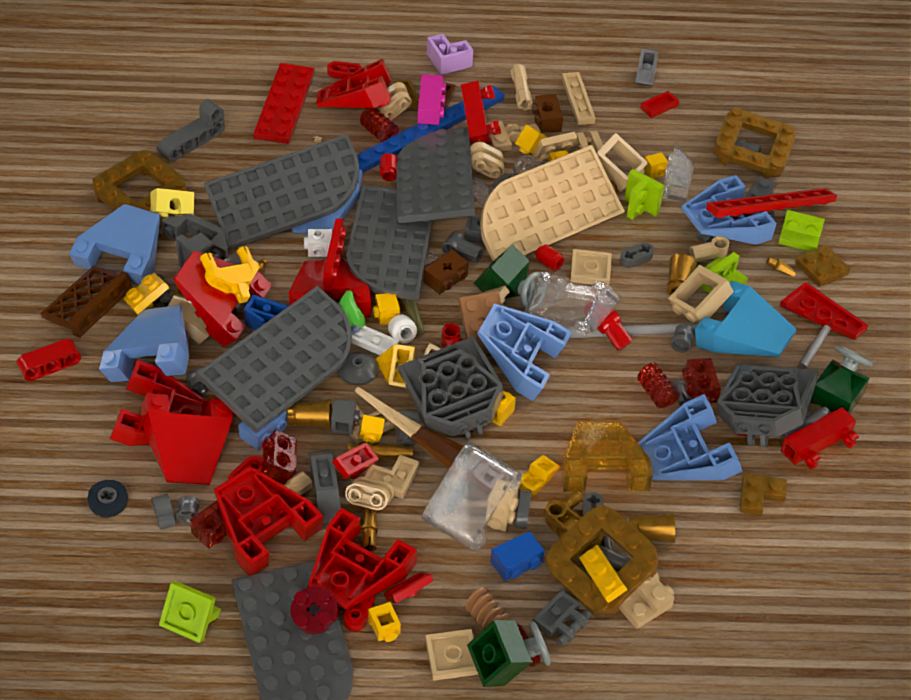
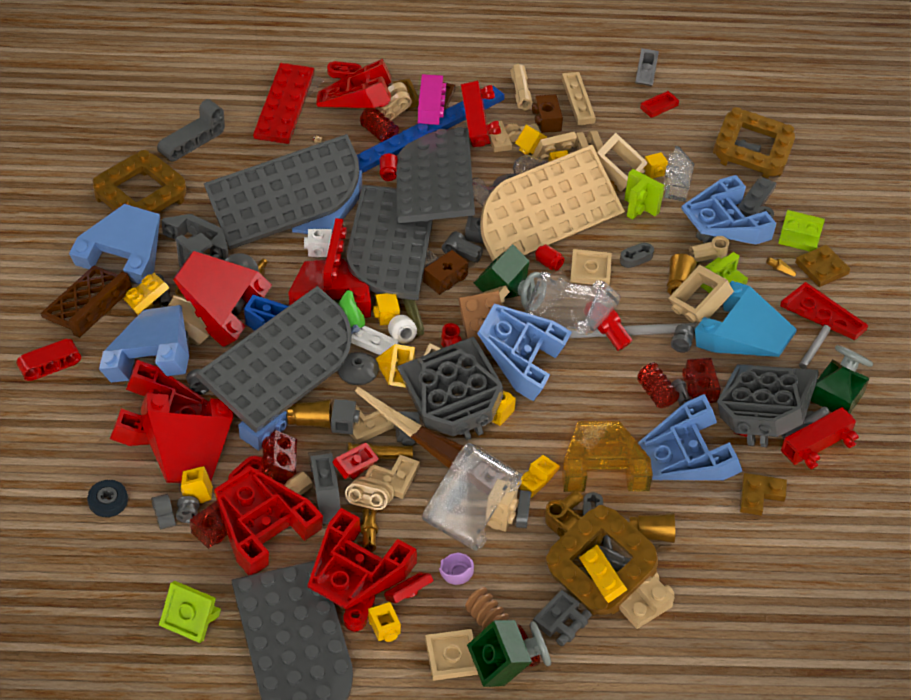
(161, 200): light yellow brick -> none
(197, 484): none -> yellow brick
(232, 278): yellow connector -> none
(305, 600): dark red plate -> none
(371, 429): yellow plate -> none
(449, 56): lavender brick -> none
(457, 568): none -> lavender hair
(487, 160): tan brick -> none
(517, 556): blue brick -> none
(770, 202): red plate -> none

